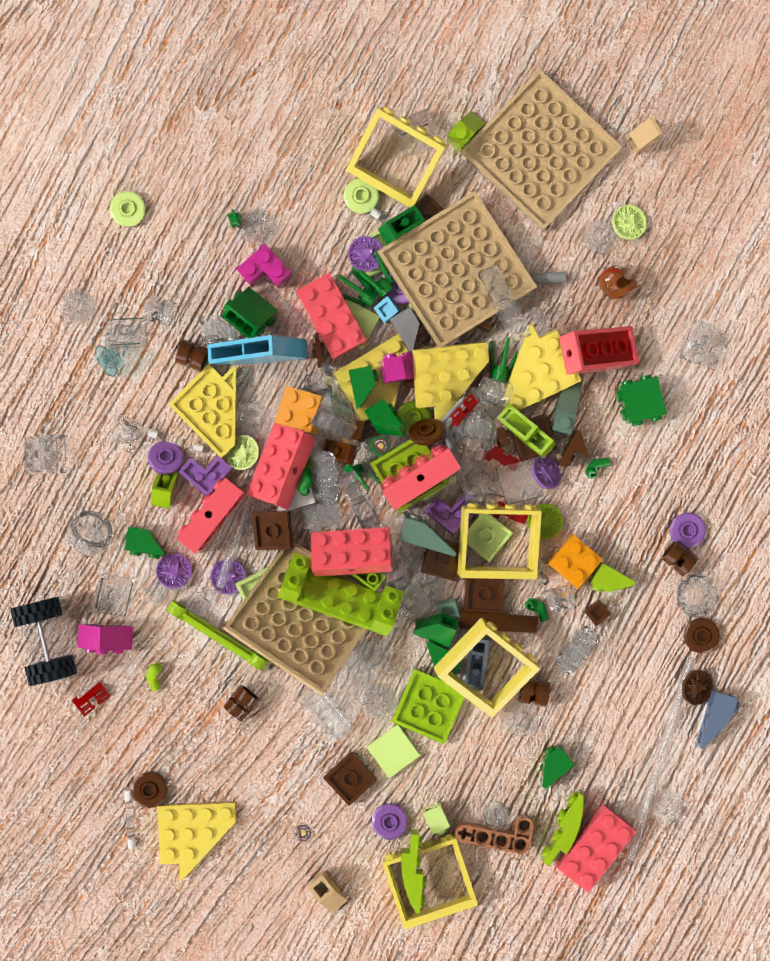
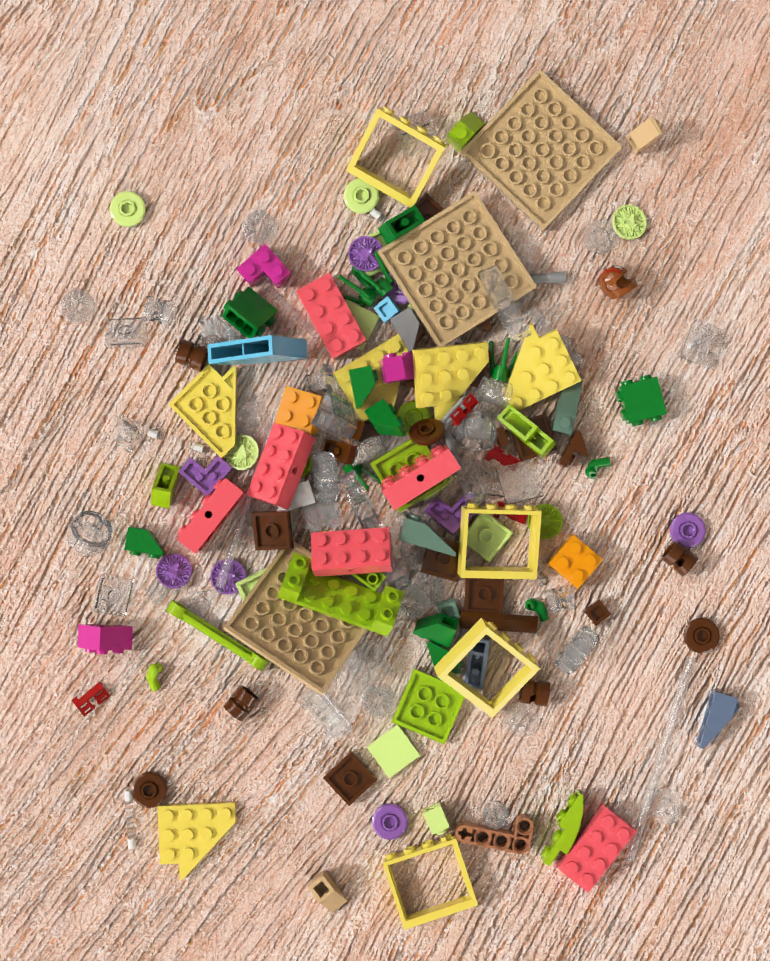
(43, 641): plate -> none
(45, 454): clear slope -> none
(108, 359): clear light blue piece -> none
(165, 457): medium lavender wheel -> none
(235, 219): green plate -> none
(302, 833): clear tile -> none
(306, 482): green arm -> none
(318, 350): reddish brown wheel -> none
(379, 445): tile -> none
(413, 877): lime slope -> none
(546, 472): medium lavender wheel -> none
(554, 765): green slope -> none
(599, 350): brick -> none
(608, 579): lime slope -> none
(697, 687): reddish brown wheel -> none
(703, 606): clear piece -> none

